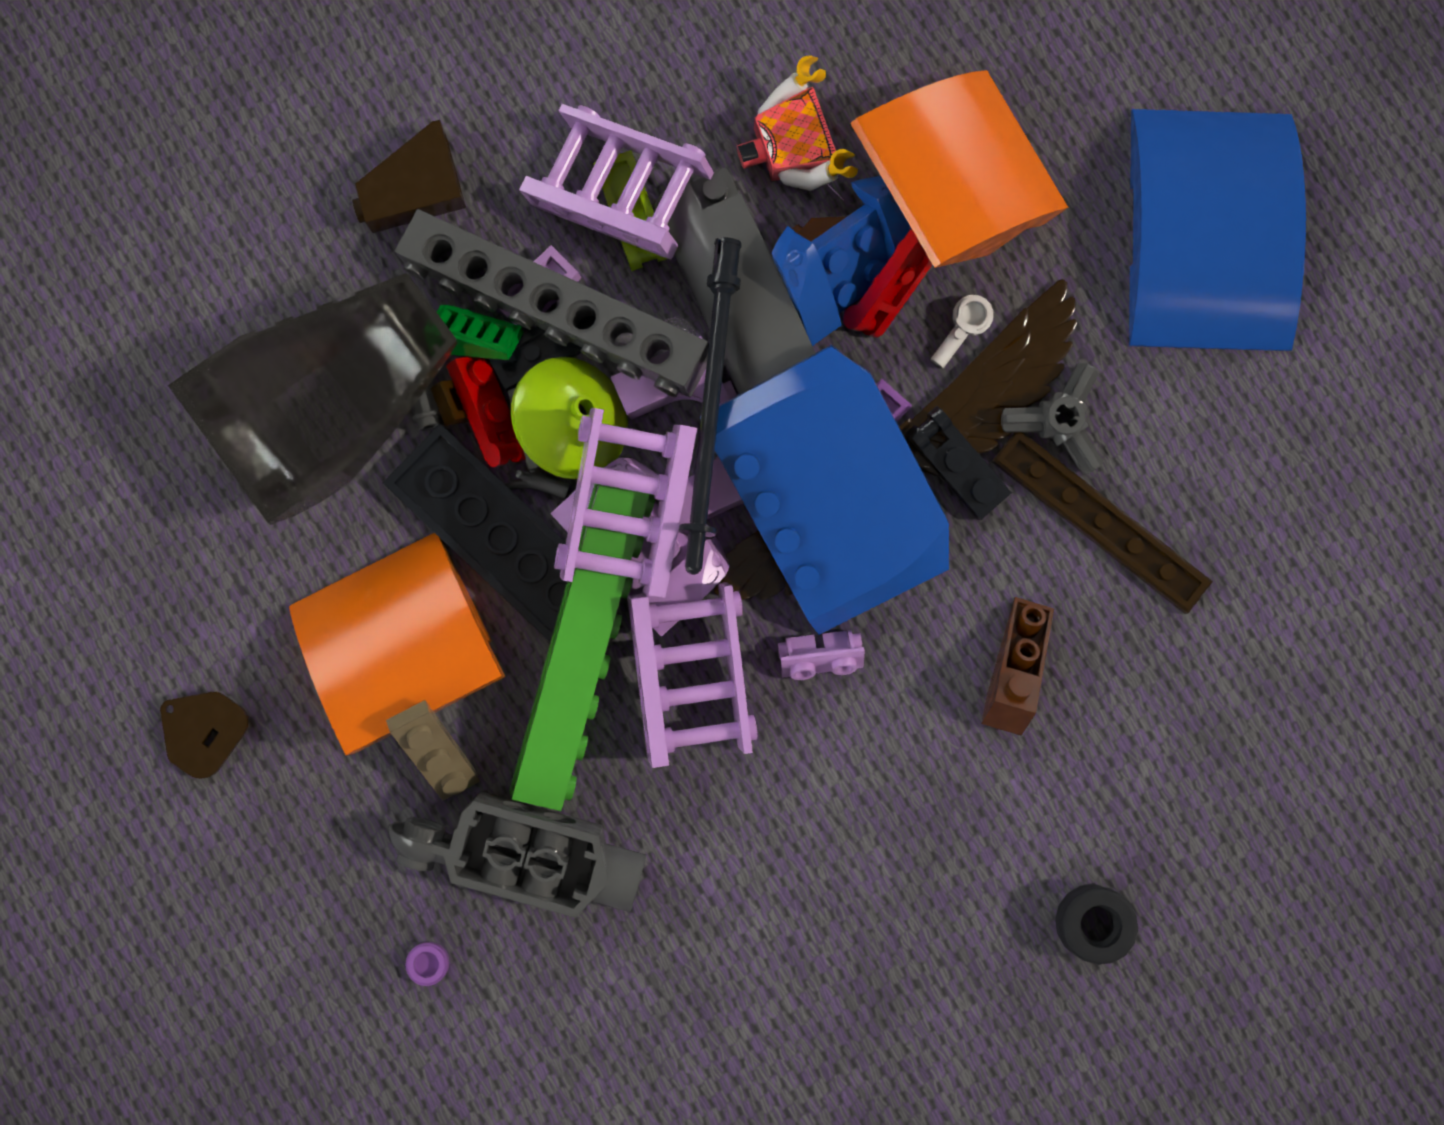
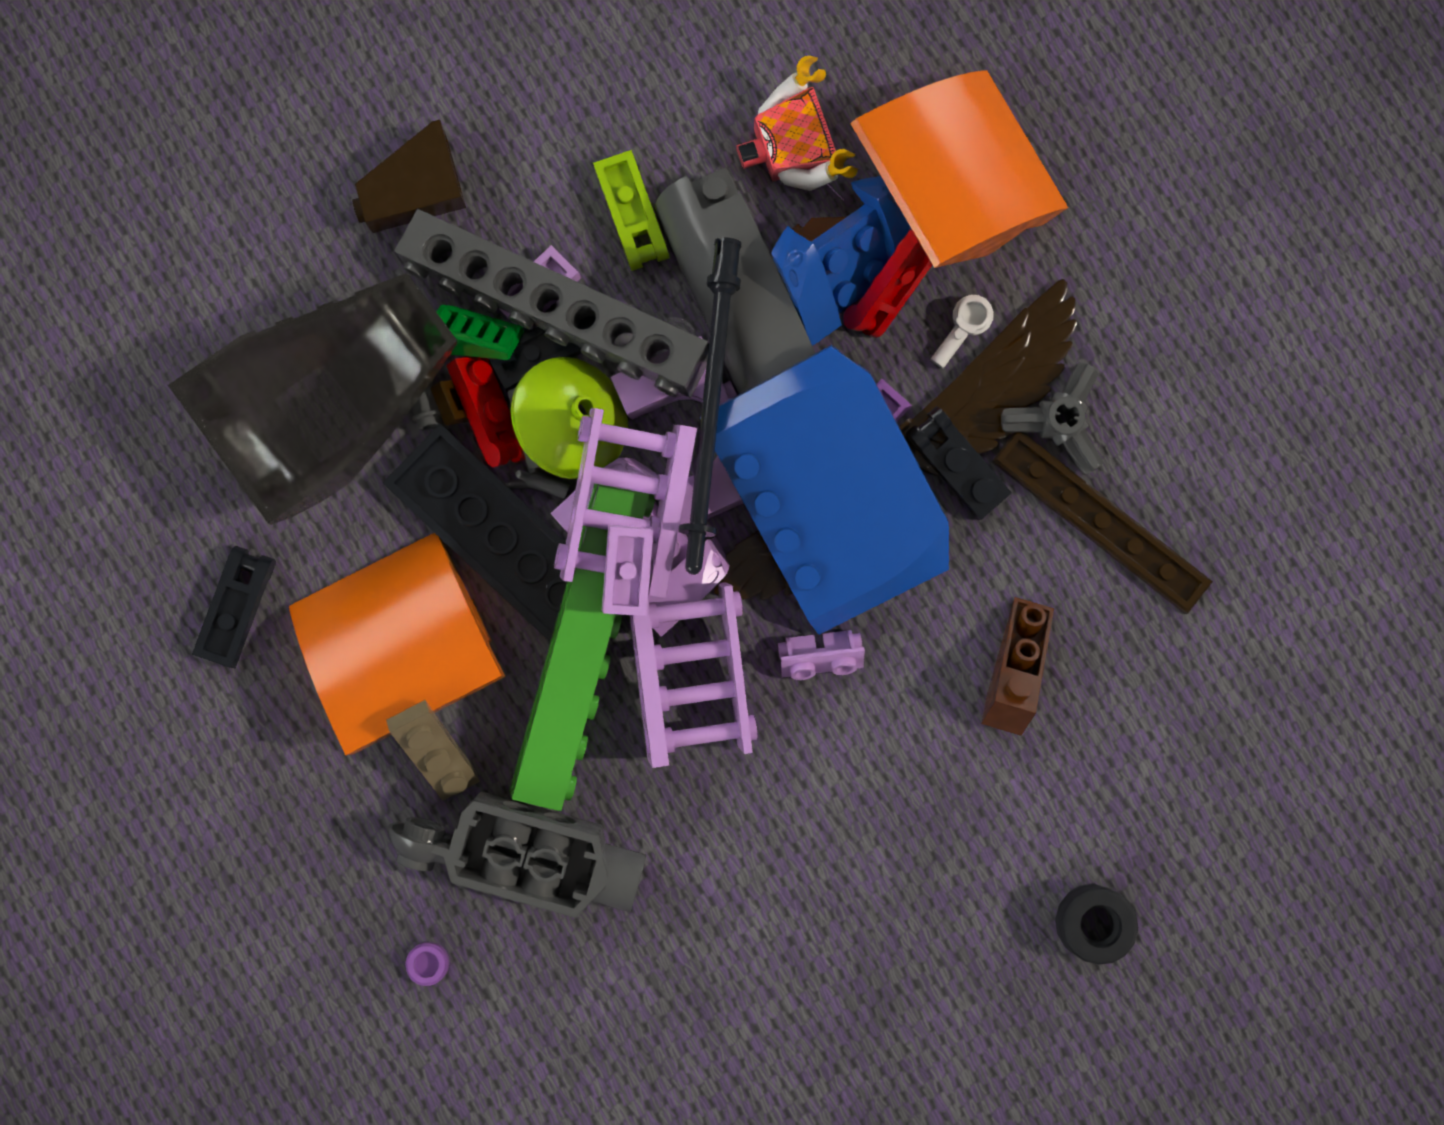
(191, 725): dark brown piece -> none
(233, 608): none -> black plate
(618, 219): lavender fence -> none
(627, 570): none -> lavender plate
(1216, 230): blue slope -> none

